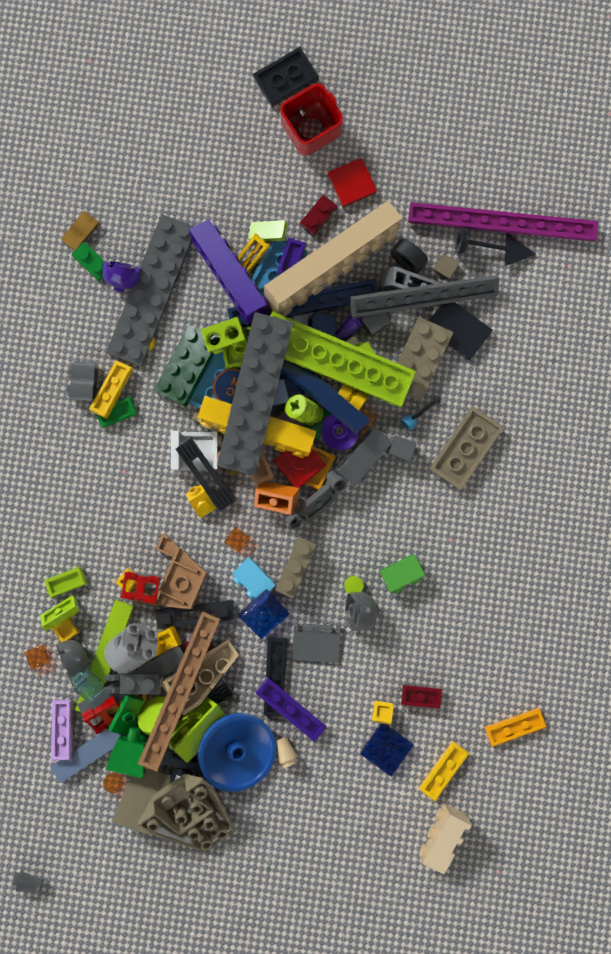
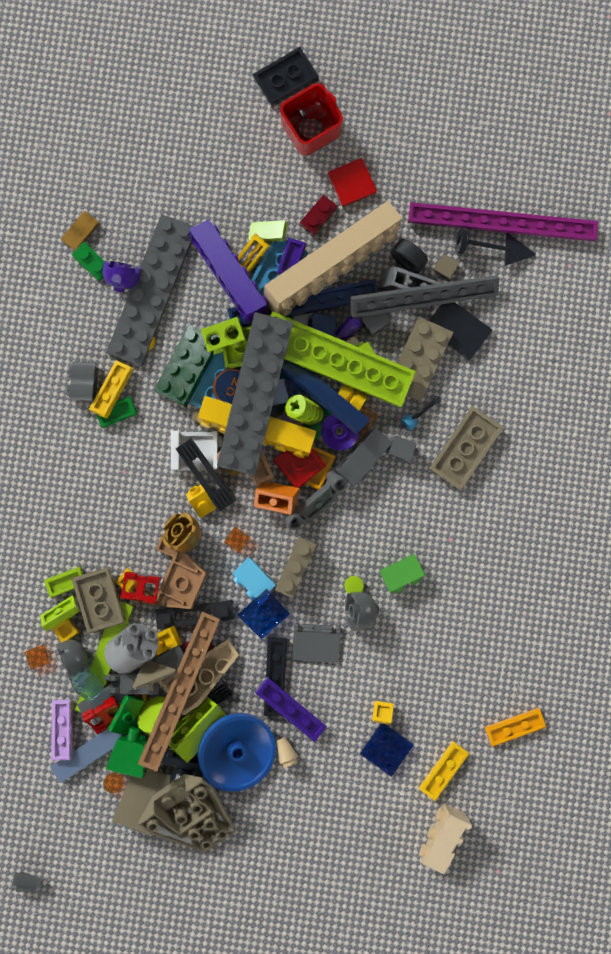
(98, 600): none -> dark tan tile
(151, 673): none -> dark tan piece
(181, 532): none -> pearl gold cylinder
(421, 696): dark red plate -> none

